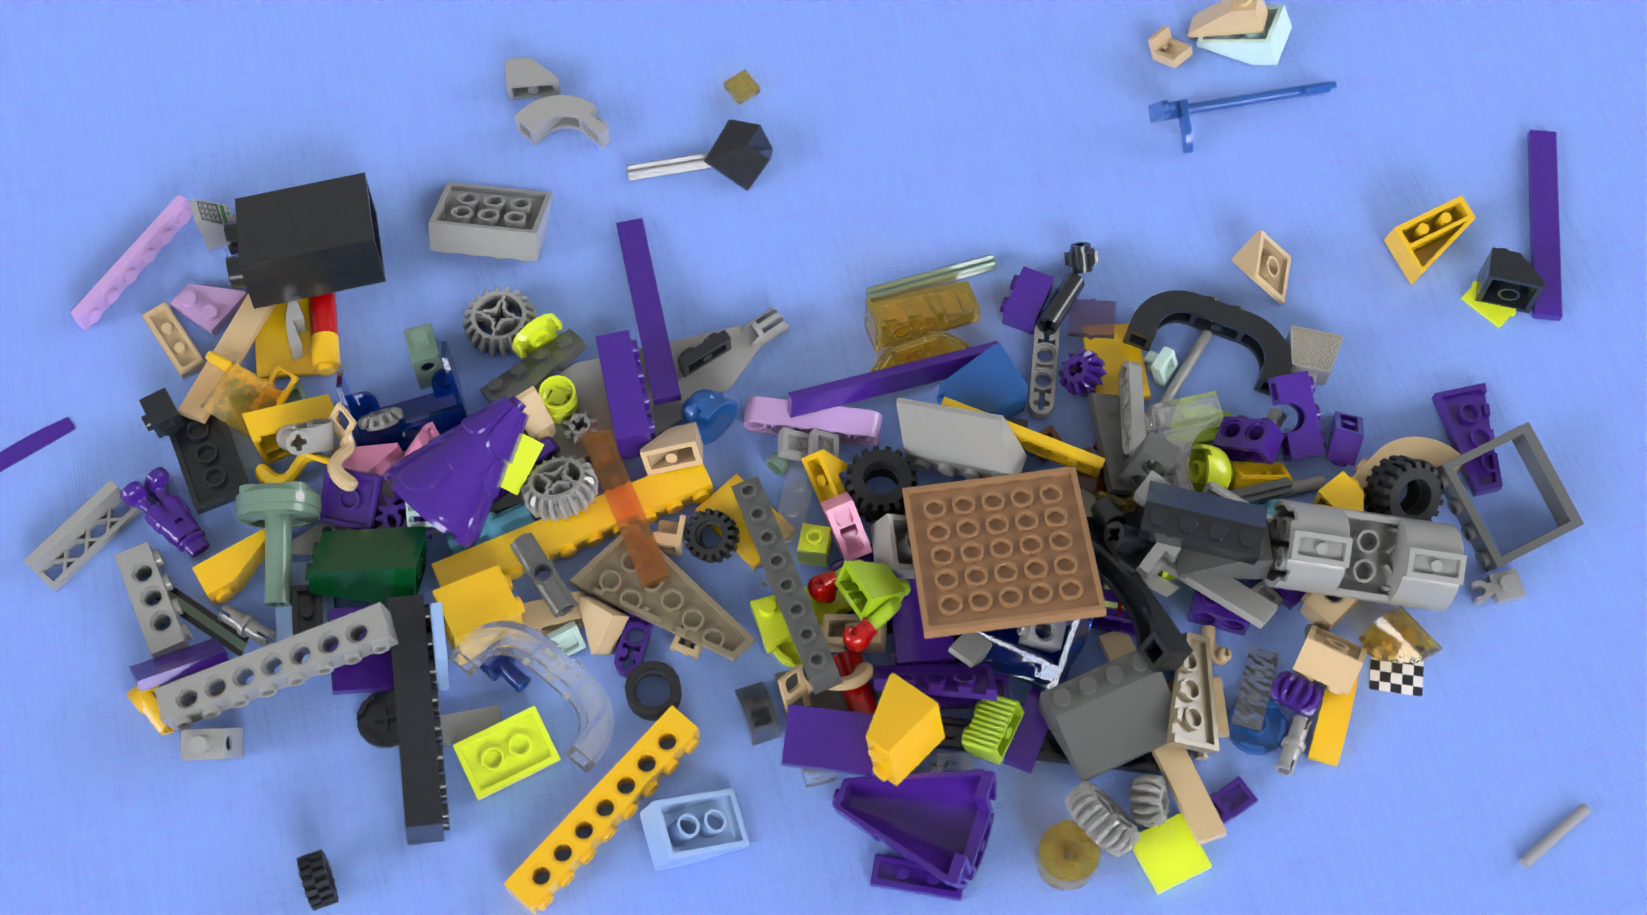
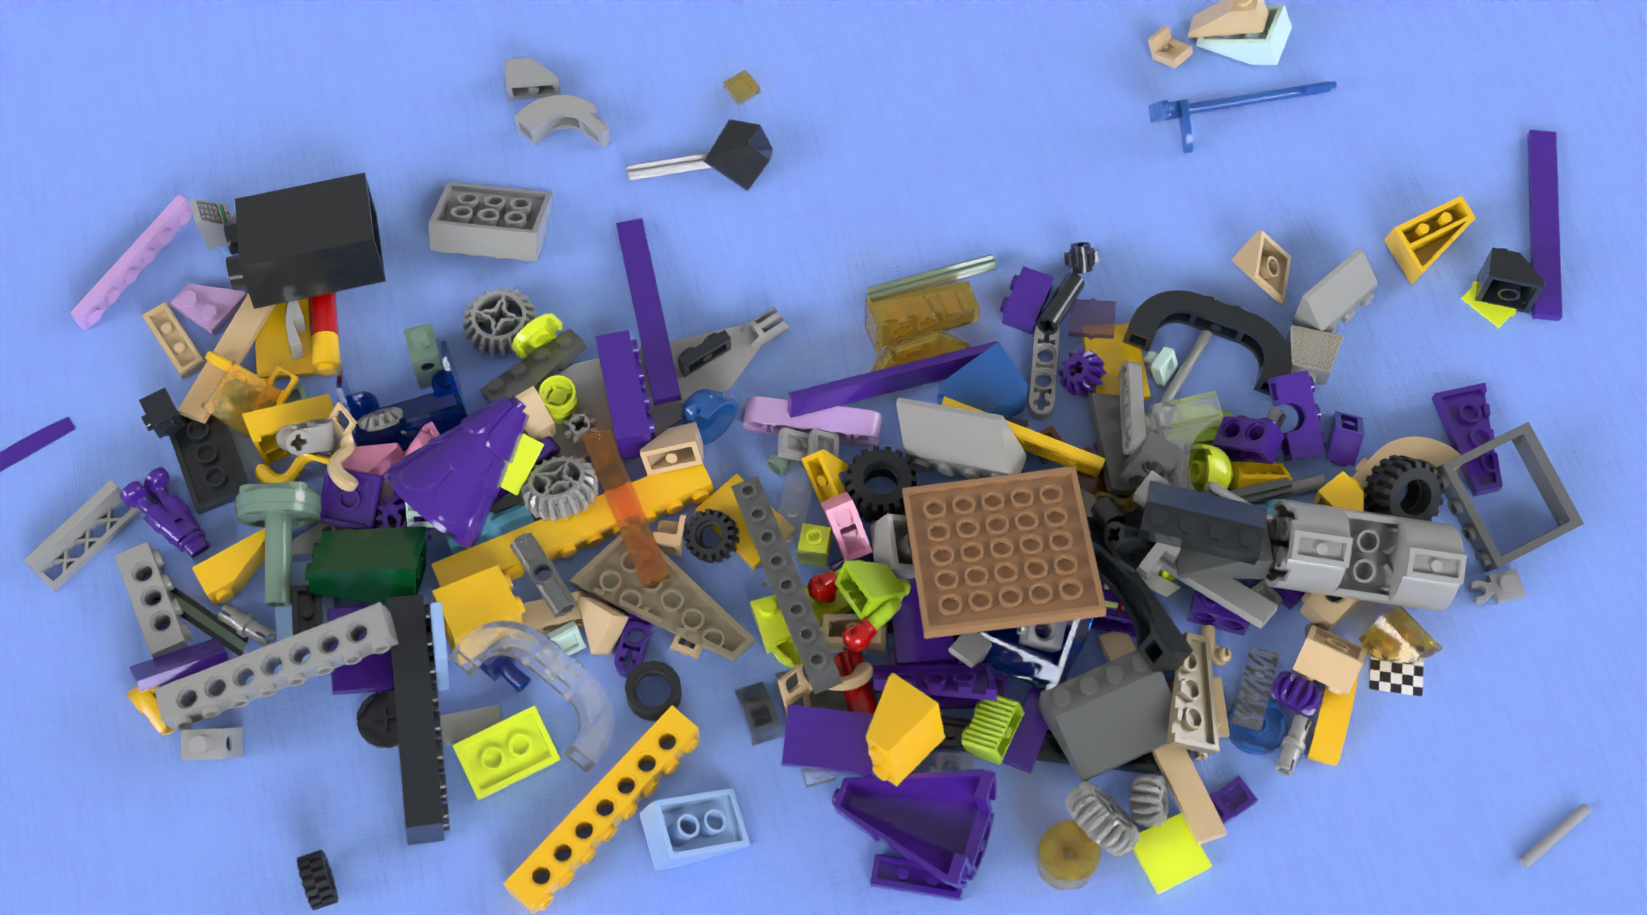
(1337, 295): none -> light grey slope

